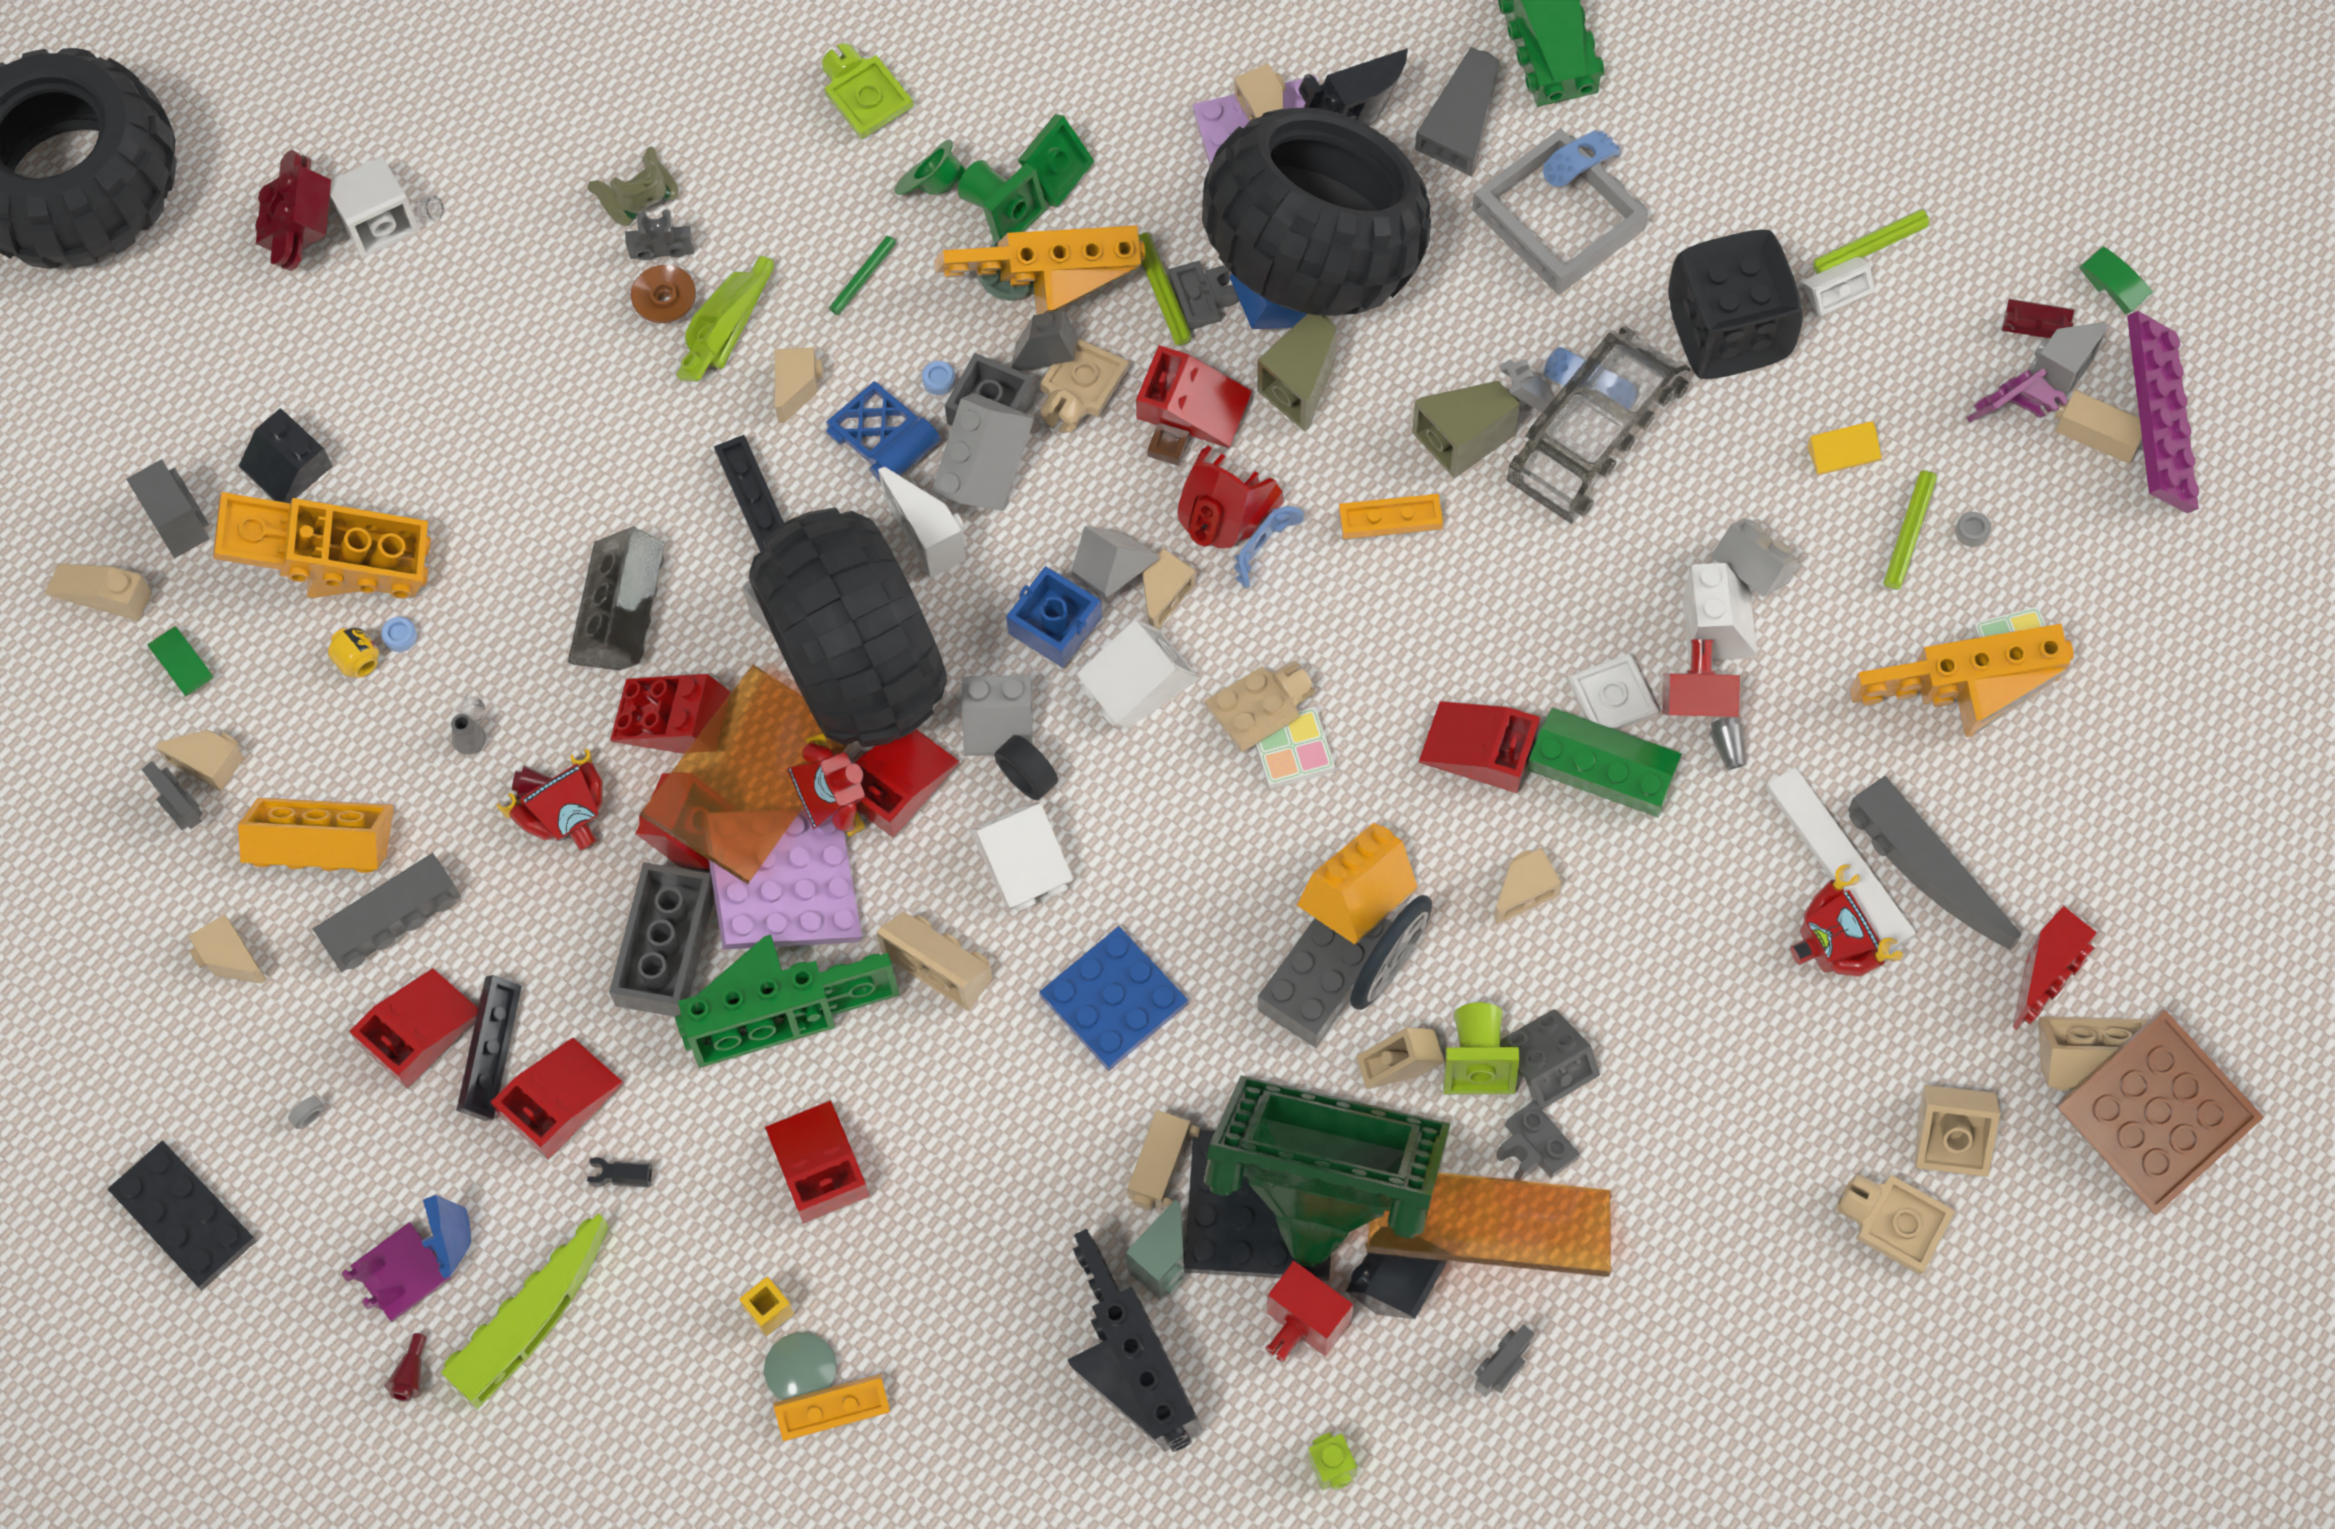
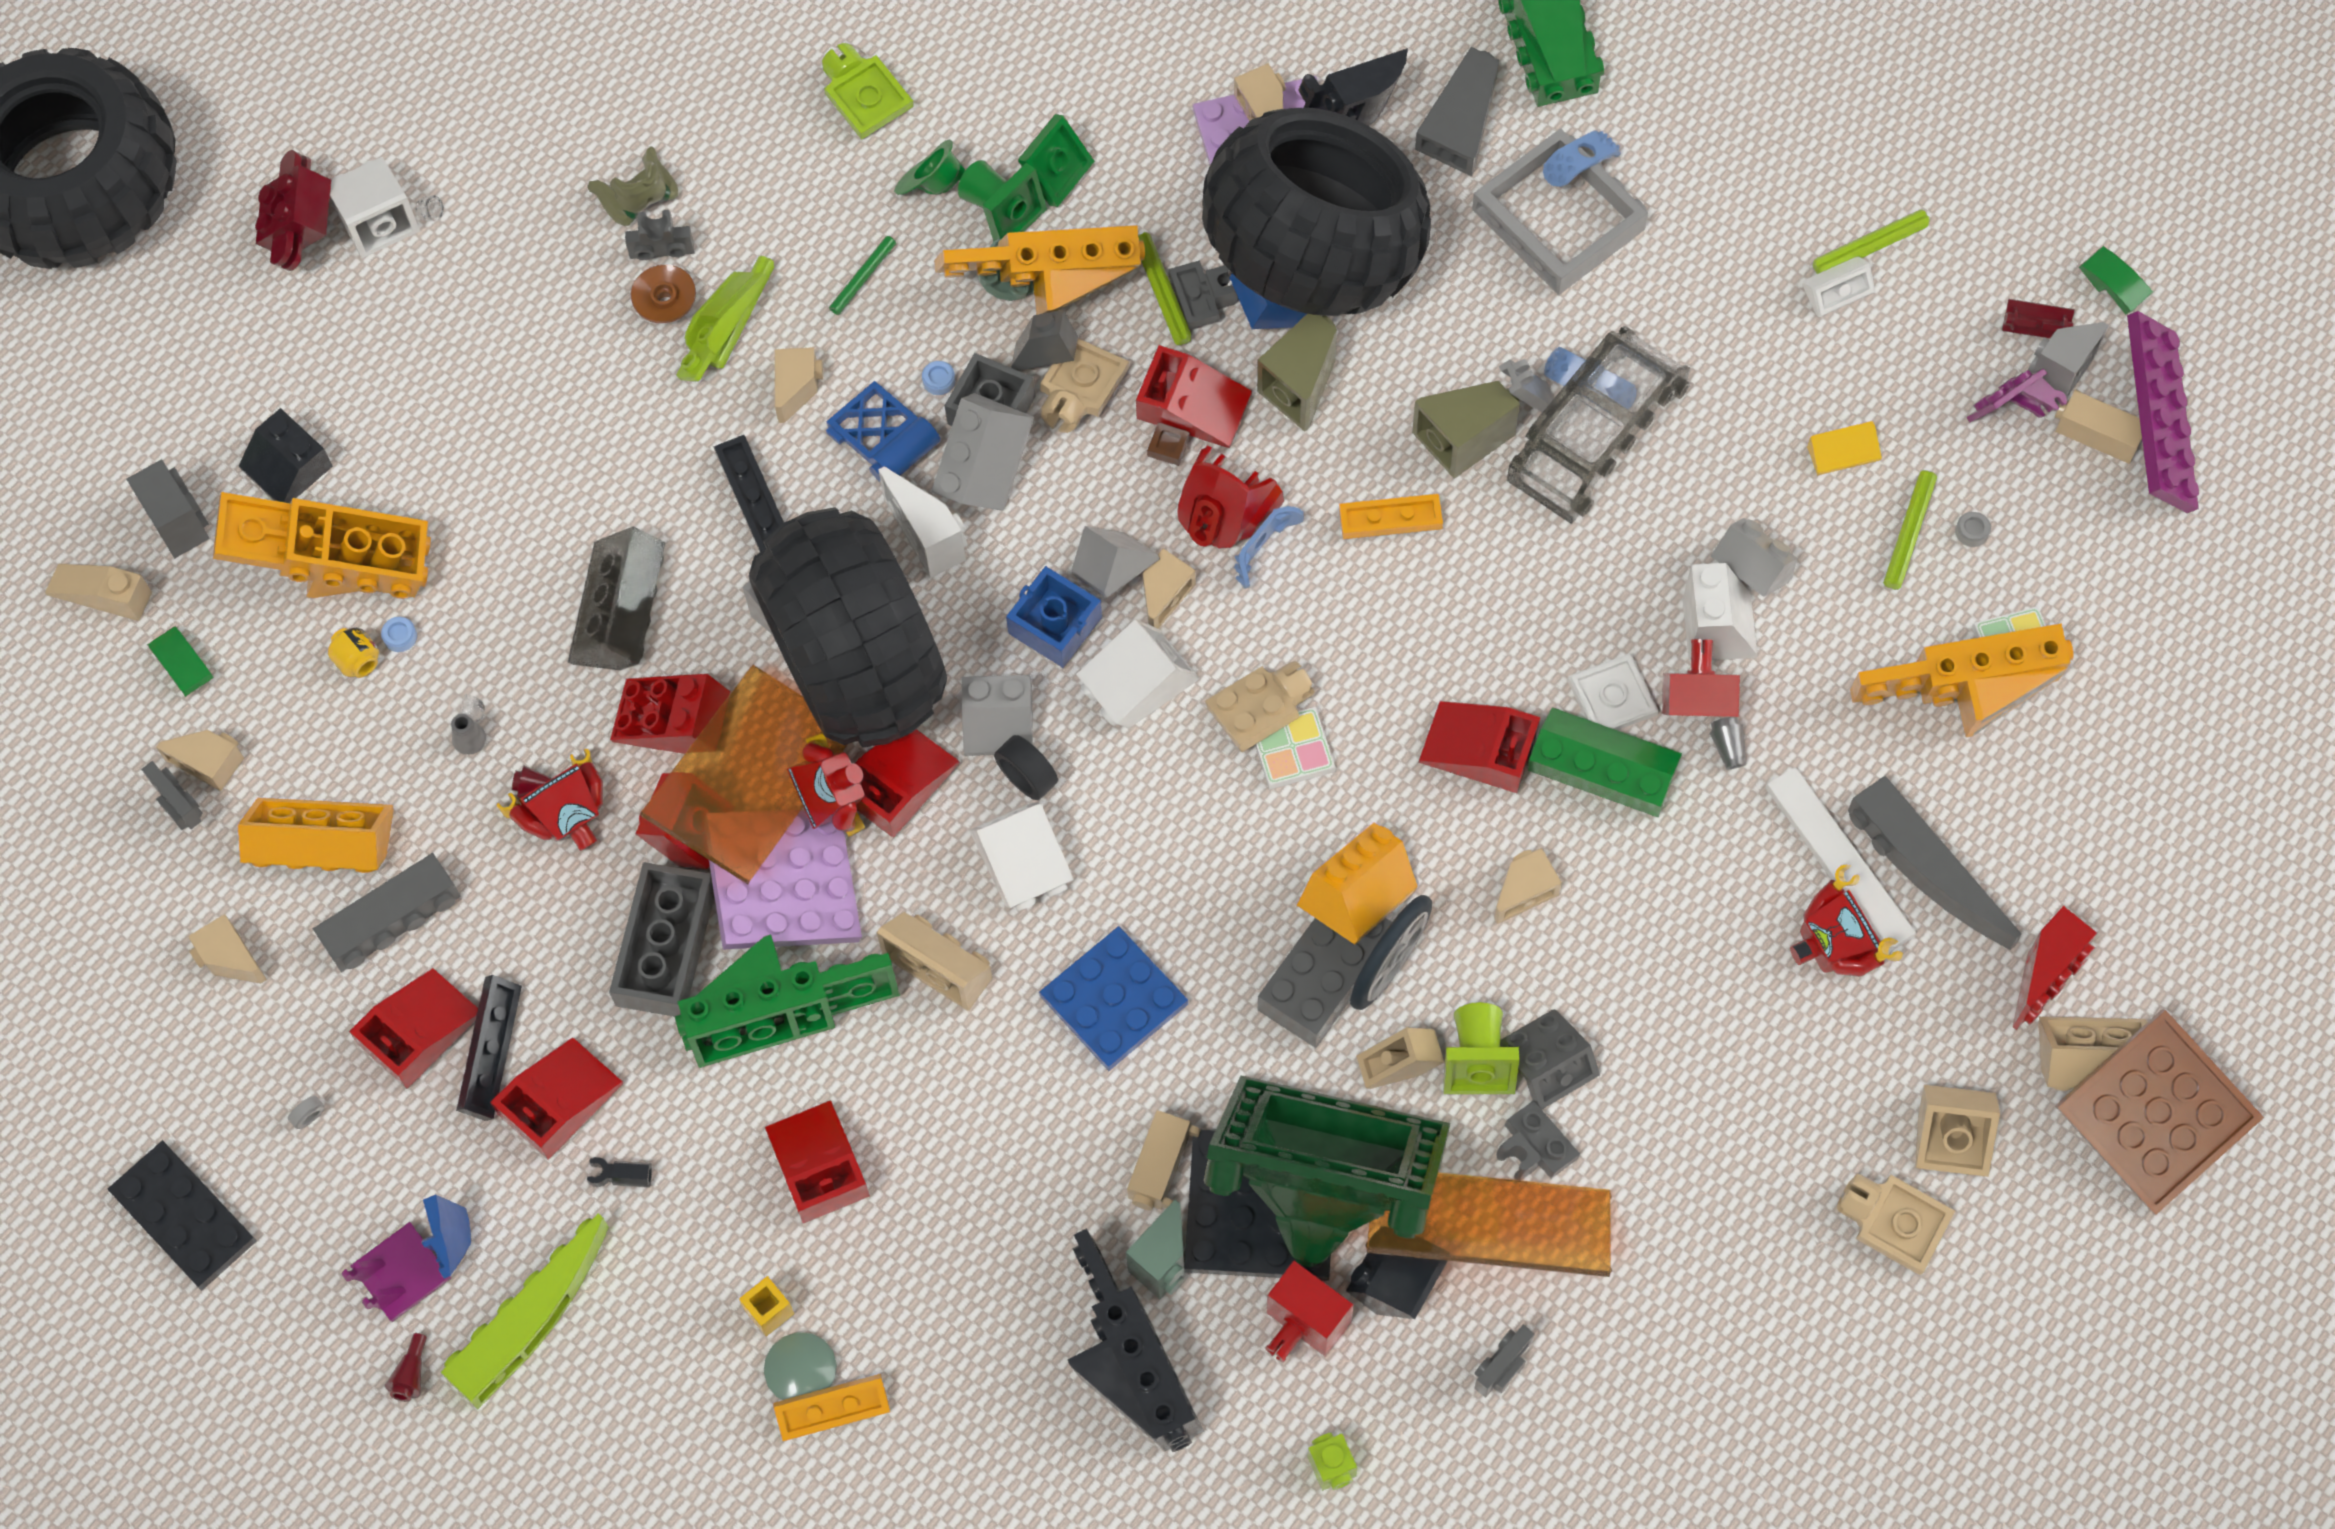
(1735, 304): black piece -> none

